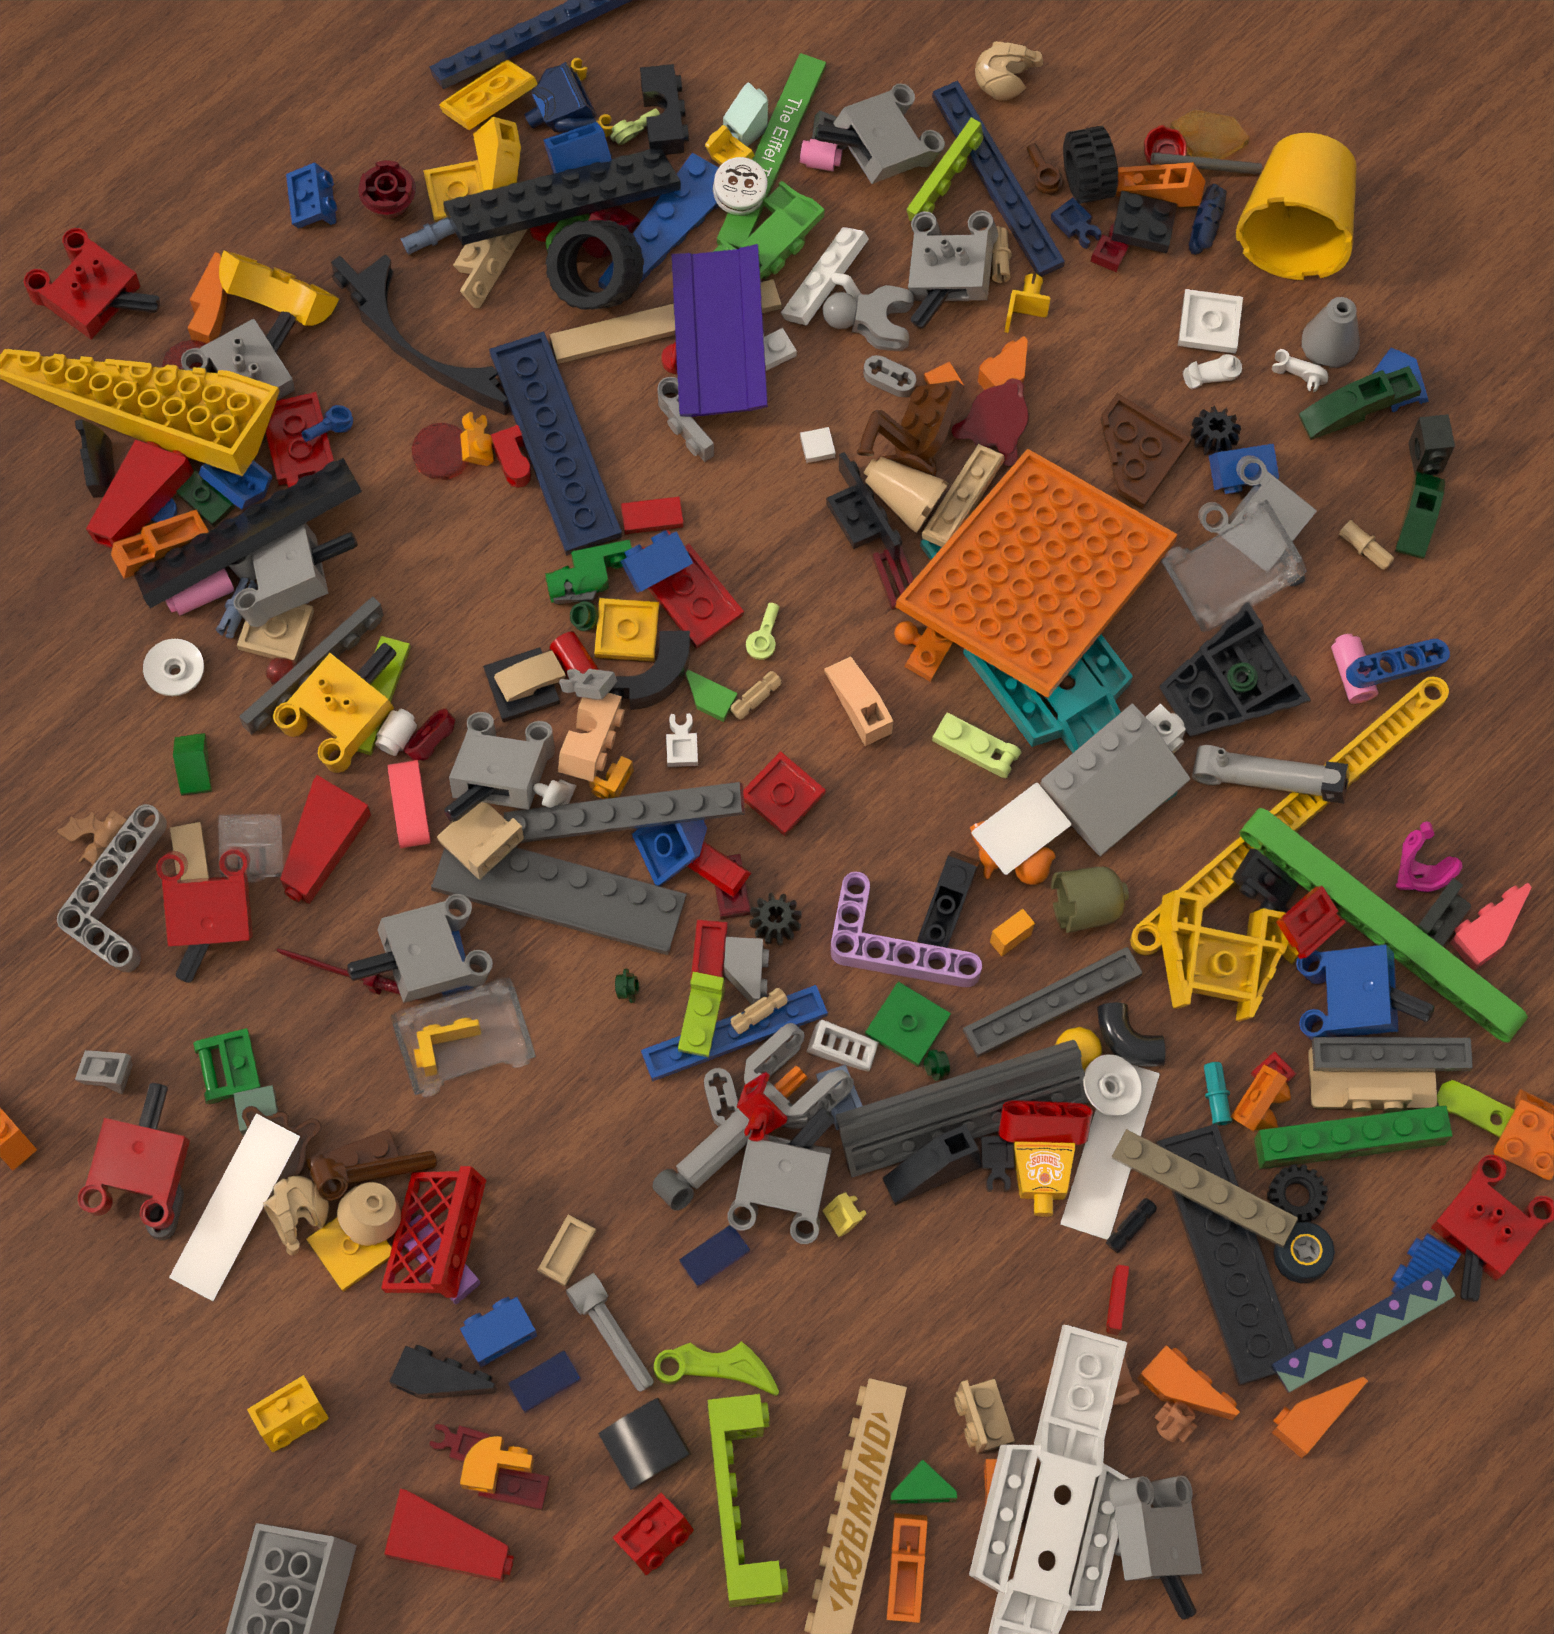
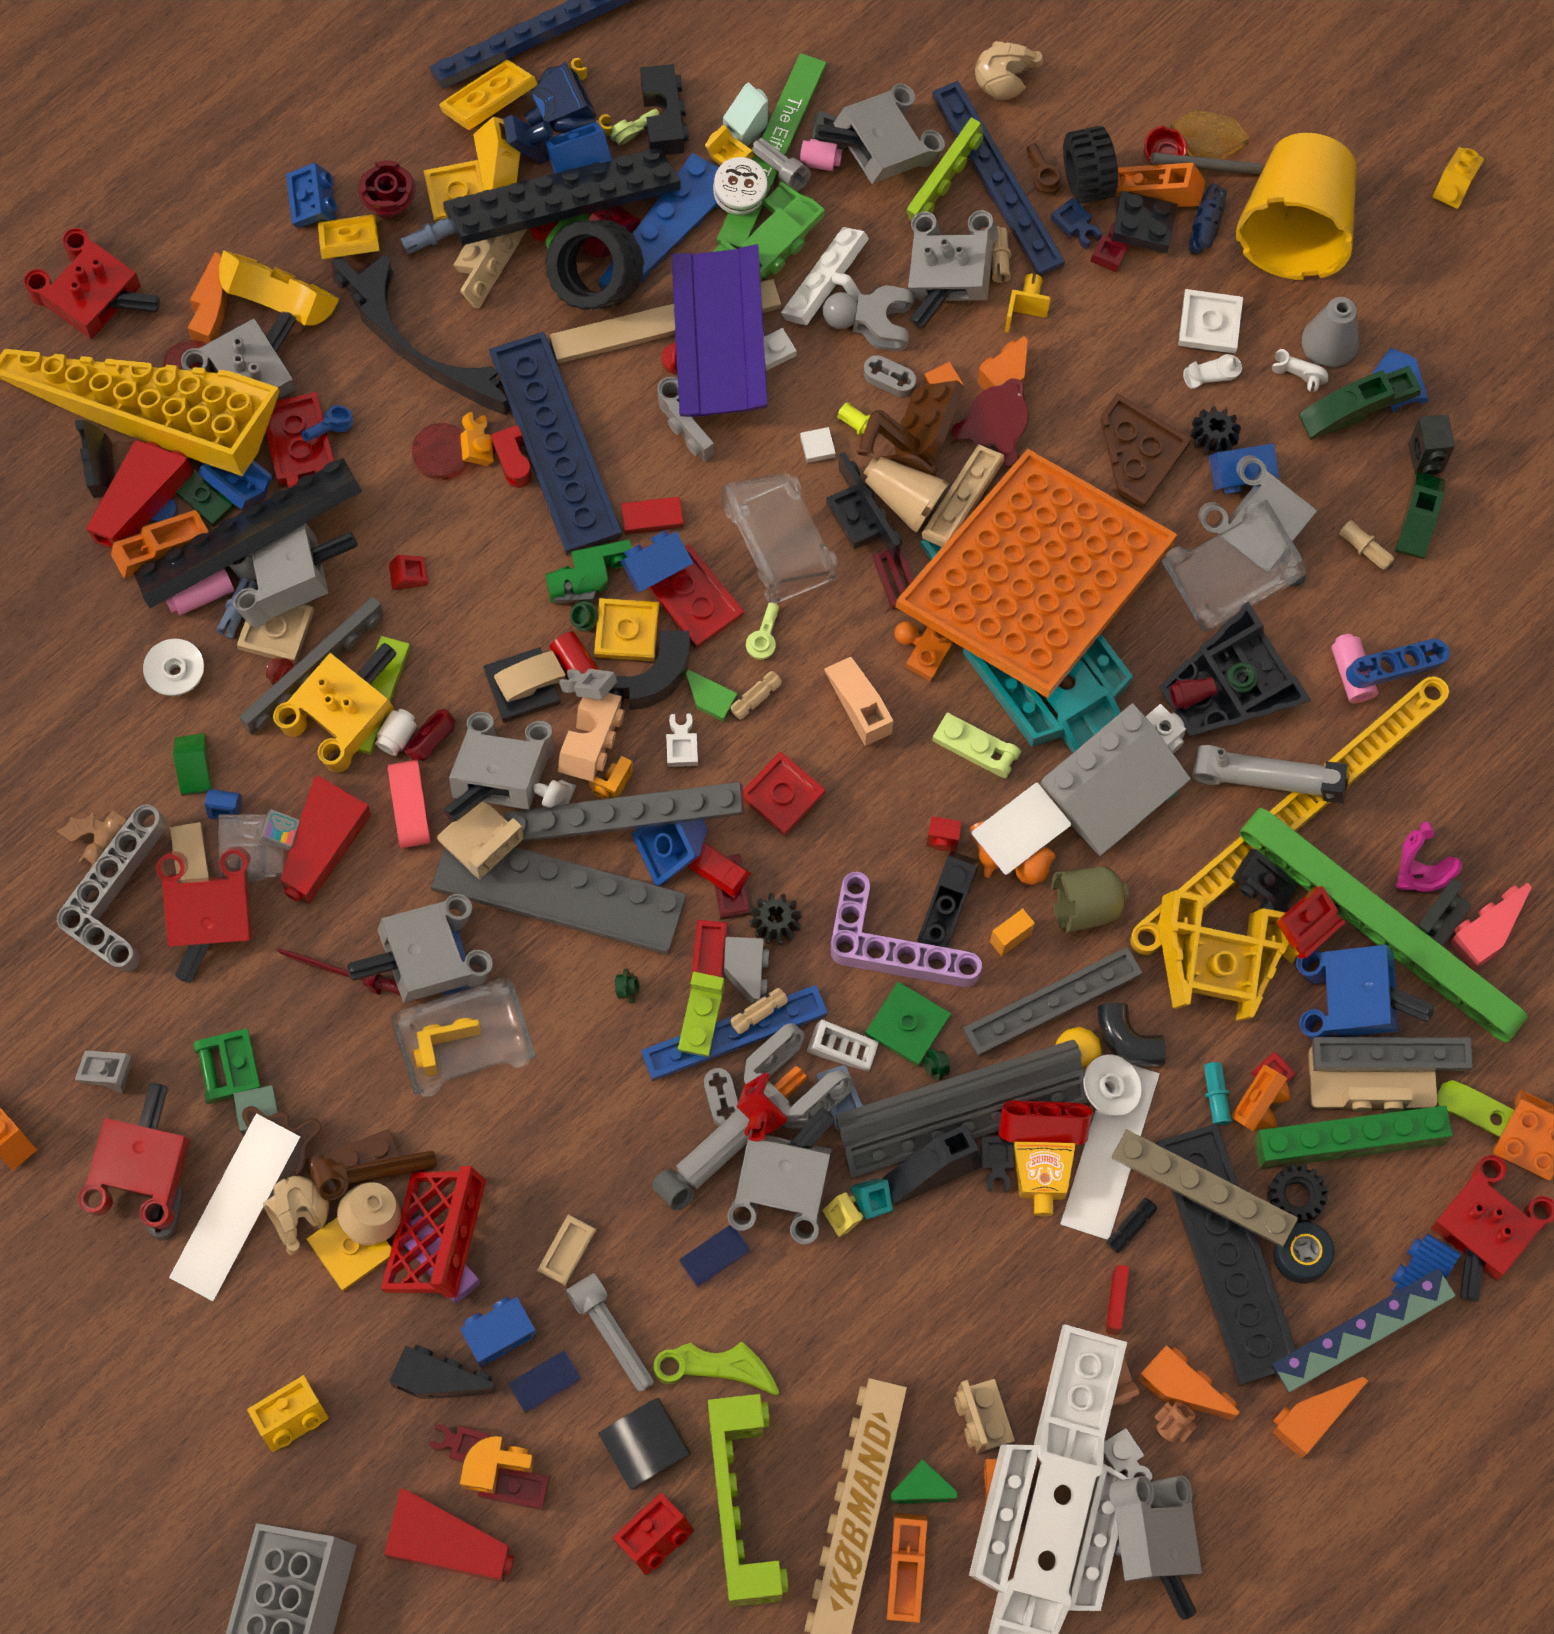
(222, 803): none -> blue brick
(279, 829): none -> tile
(348, 236): none -> yellow plate
(408, 572): none -> red slope
(528, 139): none -> dark blue tile
(779, 534): none -> clear windscreen
(790, 170): none -> light grey piece
(853, 418): none -> neon yellow pin
(873, 1197): none -> teal slope
(943, 834): none -> red bracket
(1124, 1453): none -> white plate
(1189, 692): none -> dark red cone
(1458, 177): none -> yellow bracket

